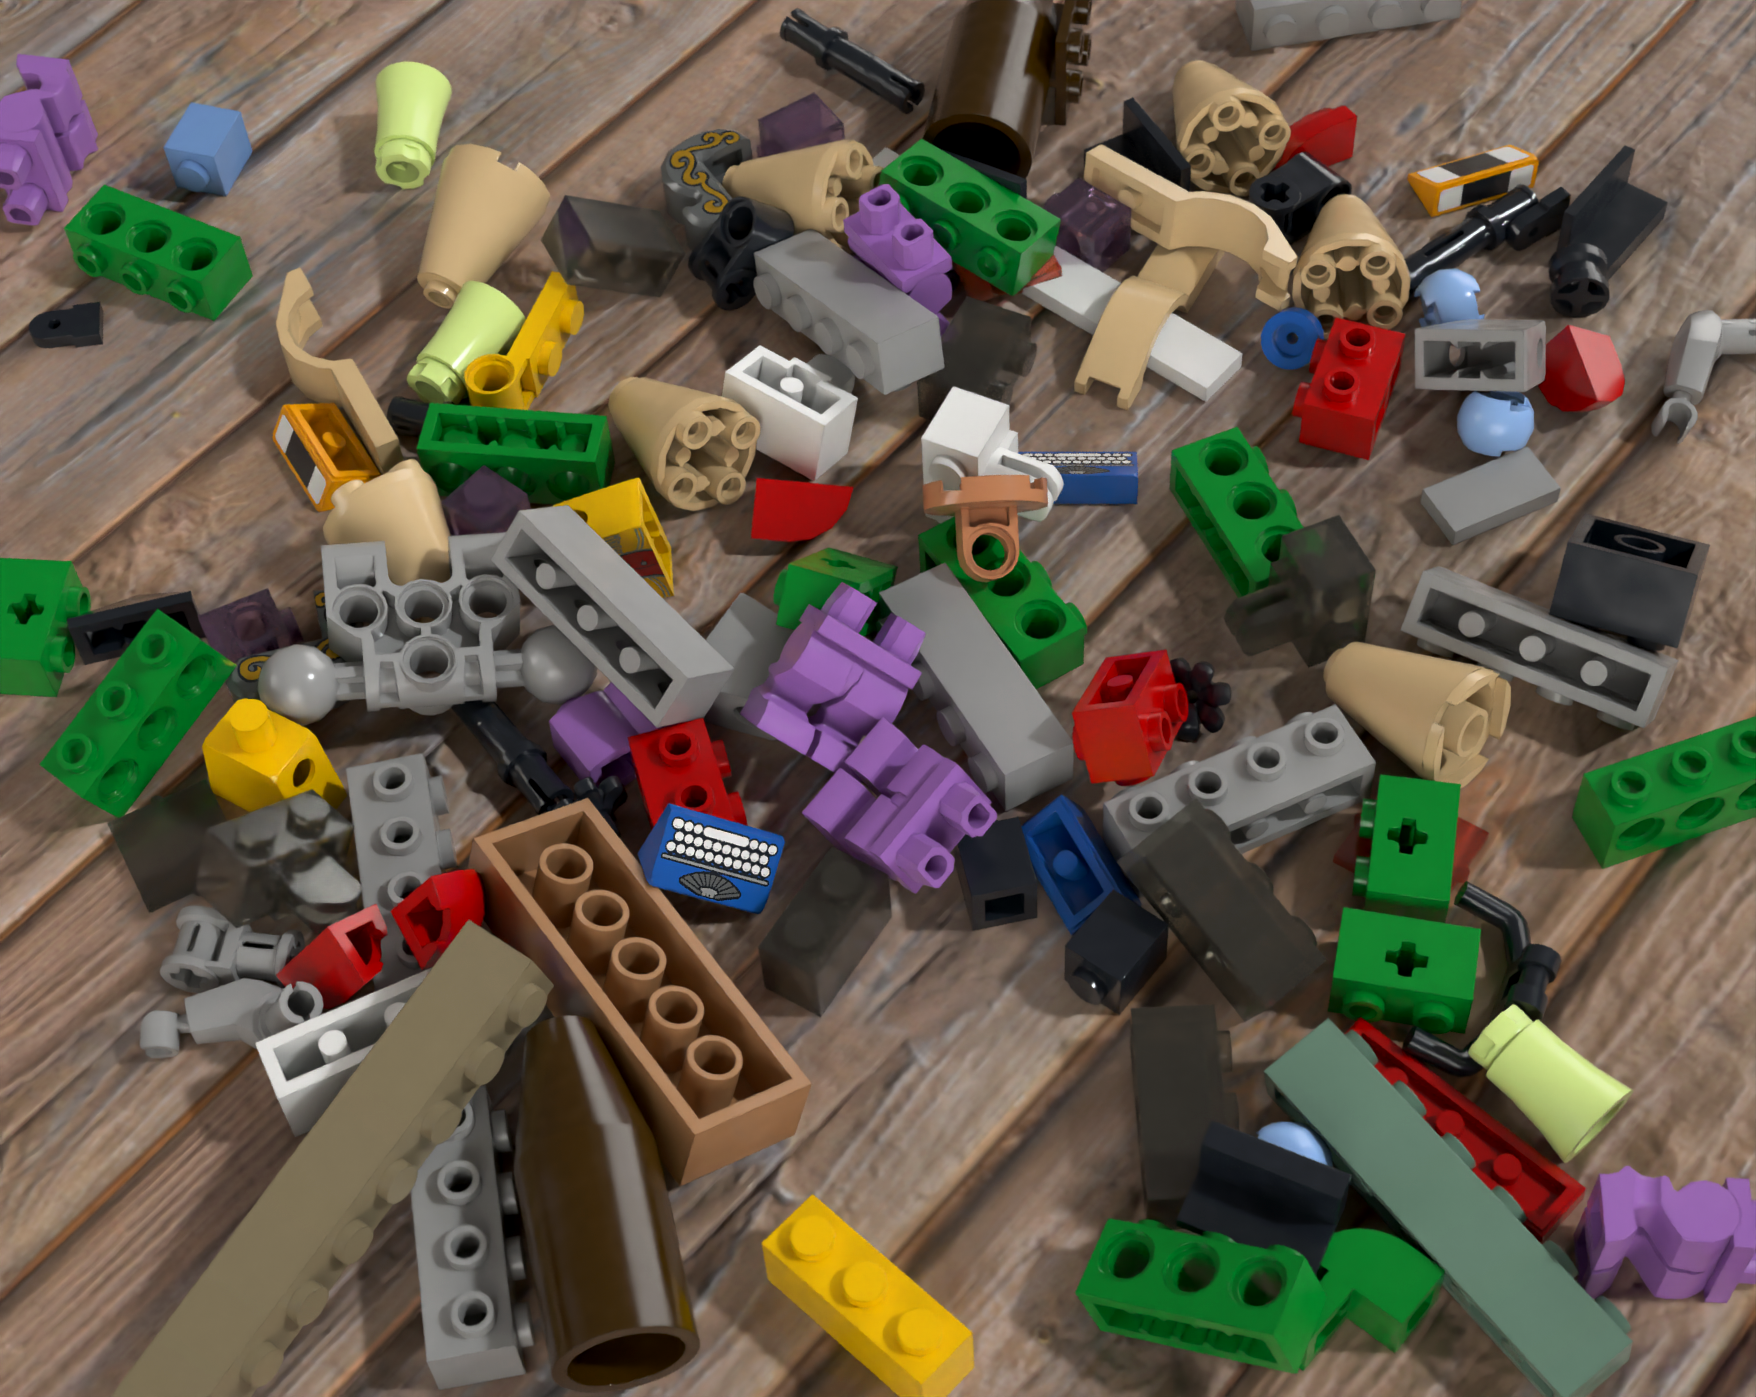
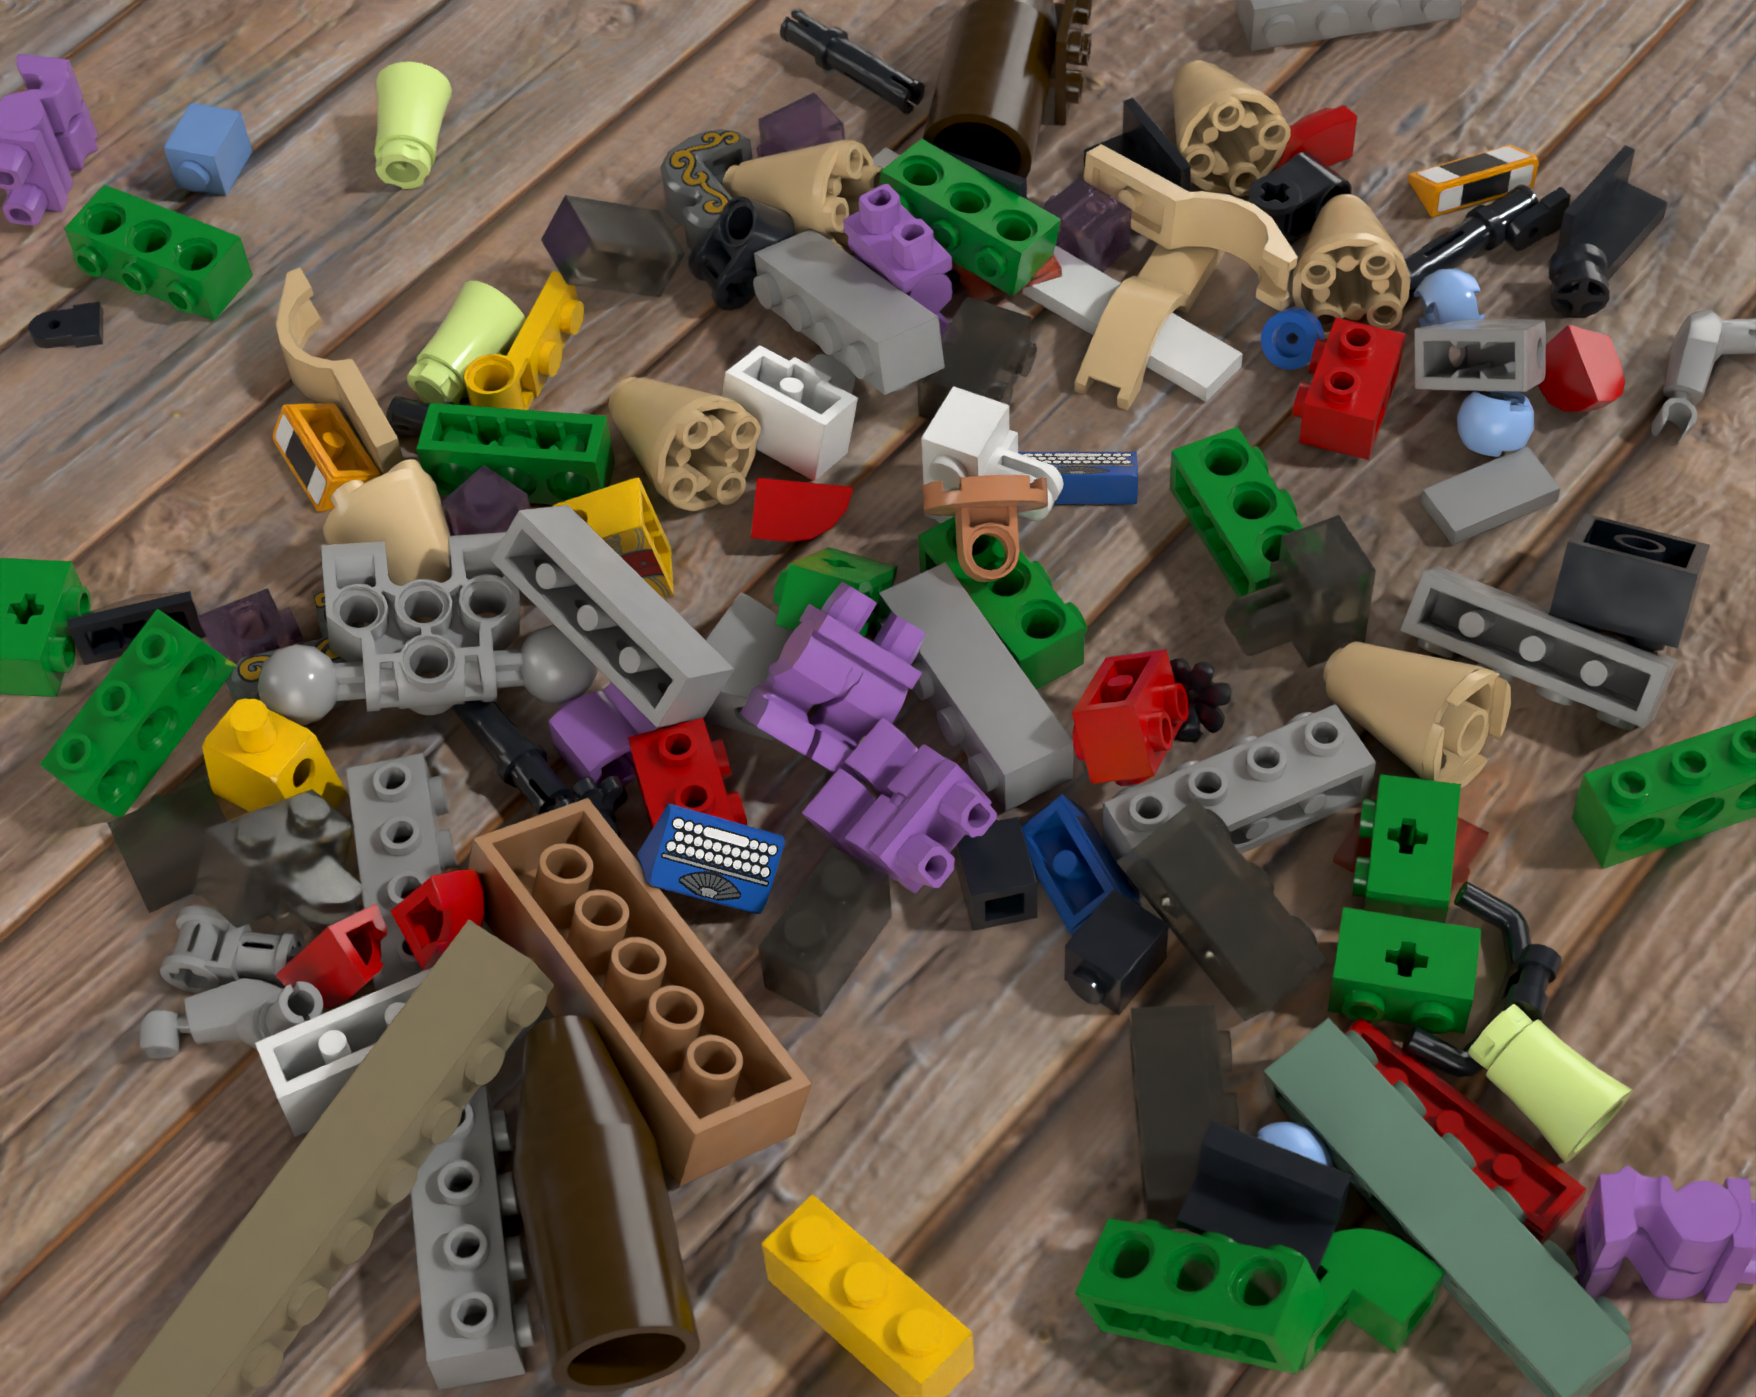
(476, 220): tan cone -> none

